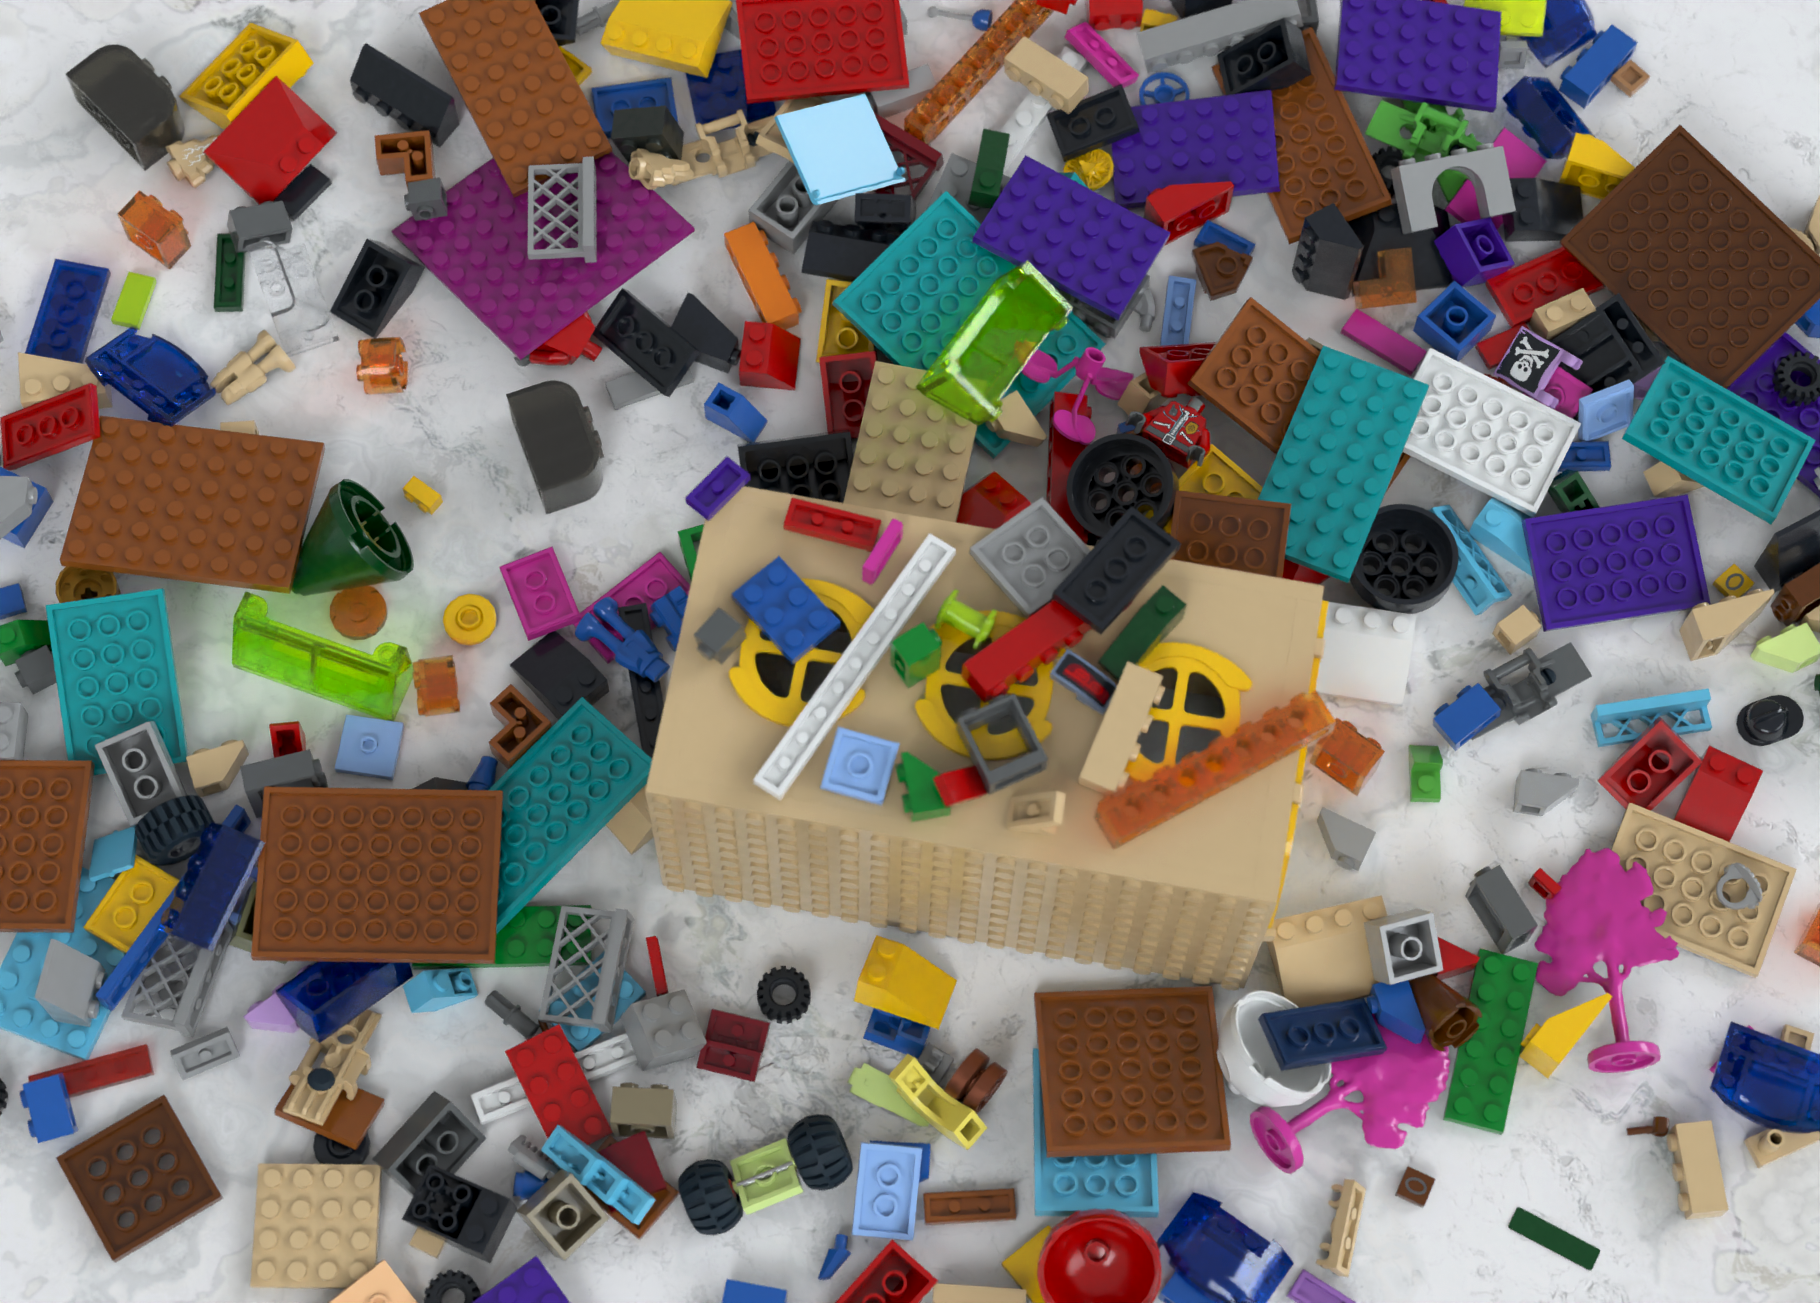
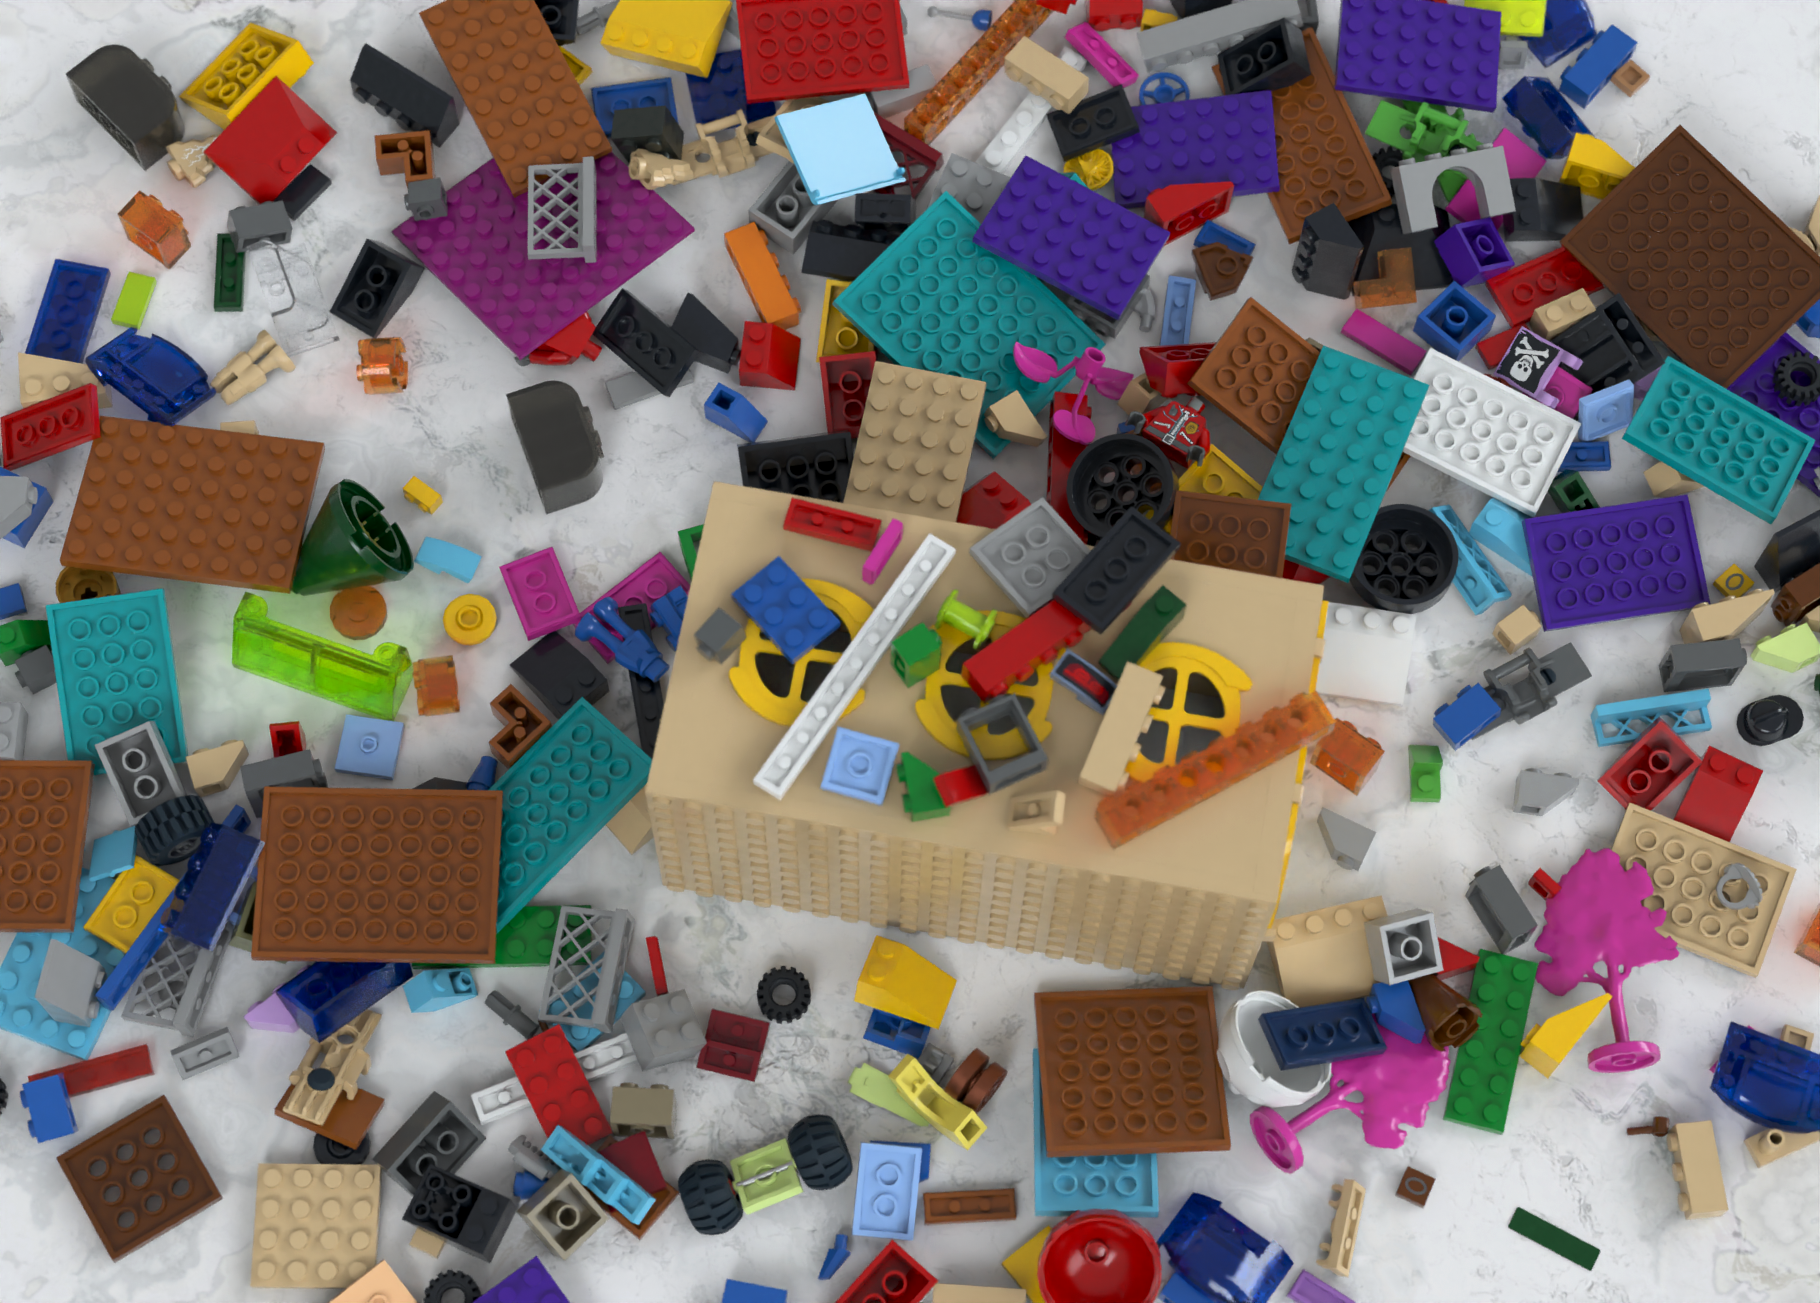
(447, 557): none -> medium azure slope
(717, 488): dark purple plate -> none
(989, 168): dark green slope -> none
(995, 344): clear neon green windscreen -> none
(1702, 665): none -> dark grey window

